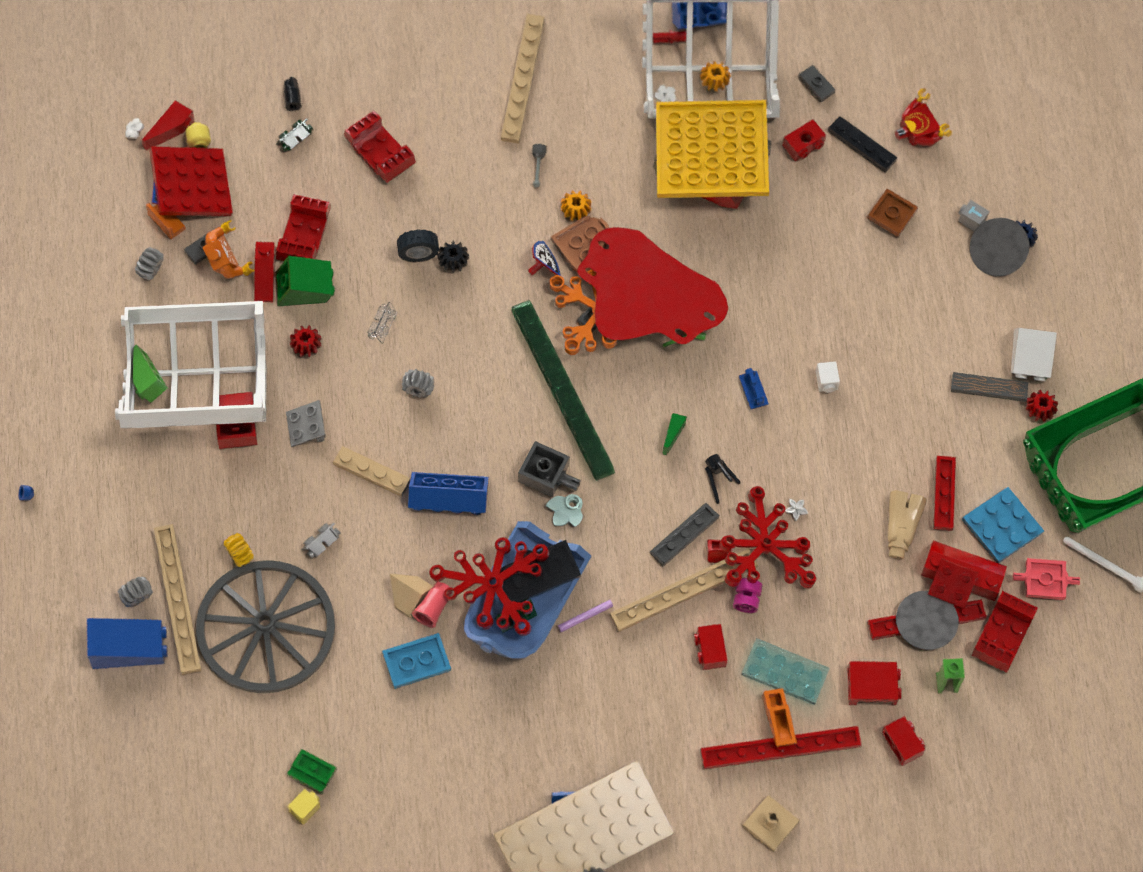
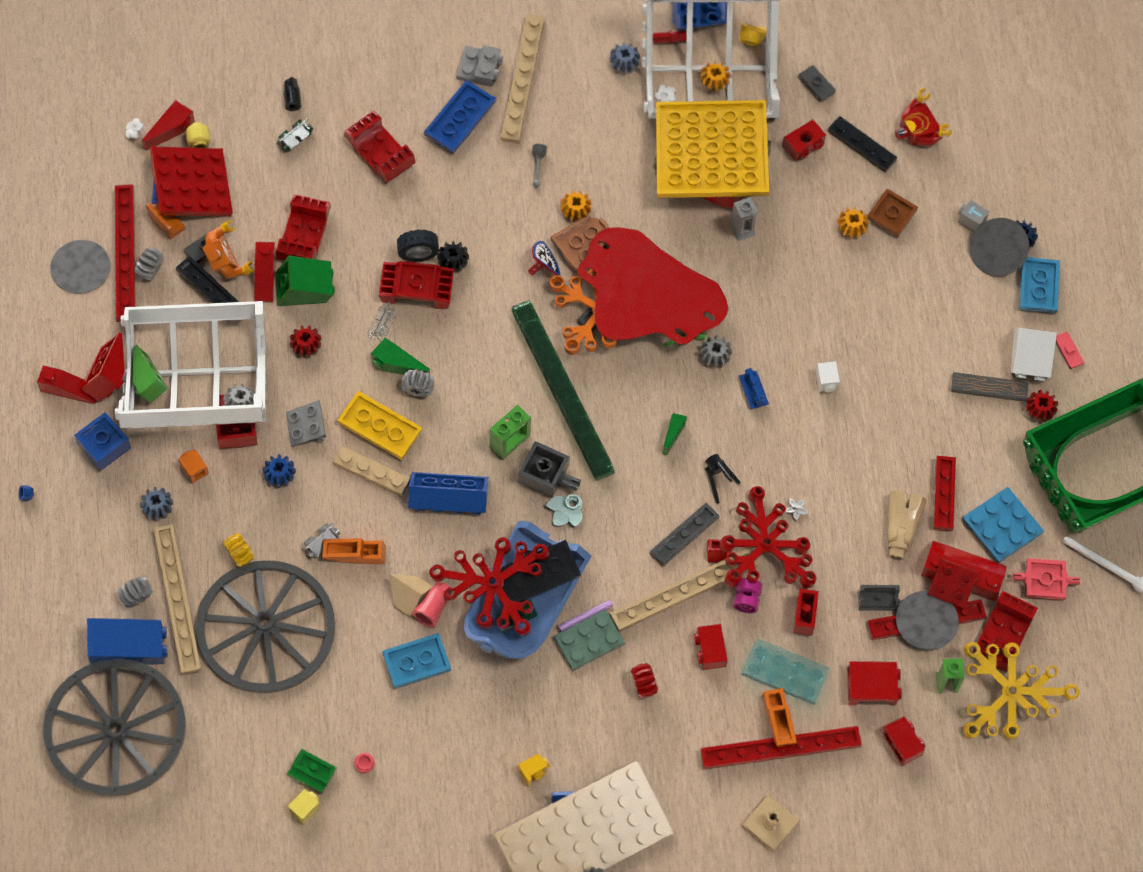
(63, 384): none -> red slope
(80, 266): none -> flat silver sticker
(102, 441): none -> blue container
(106, 370): none -> red slope
(115, 721): none -> dark grey wheel
(124, 248): none -> red plate
(154, 497): none -> sand blue gear
(193, 465): none -> orange brick
(204, 282): none -> black plate
(239, 396): none -> light grey gear
(279, 477): none -> blue gear
(354, 551): none -> orange slope
(364, 762): none -> coral plate
(379, 425): none -> yellow plate
(394, 359): none -> green slope
(416, 282): none -> red plate
(460, 116): none -> blue plate
(480, 65): none -> light grey plate
(509, 435): none -> bright green window
(533, 768): none -> yellow brick
(589, 640): none -> sand green plate
(624, 57): none -> sand blue gear
(644, 680): none -> red gear
(715, 358): none -> light grey gear
(744, 218): none -> light grey window
(751, 34): none -> yellow piece
(805, 612): none -> red brick
(853, 222): none -> light orange gear
(878, 597): none -> dark grey hinge
(1035, 690): none -> yellow plant
(1039, 285): none -> dark azure plate
(1069, 350): none -> coral piece

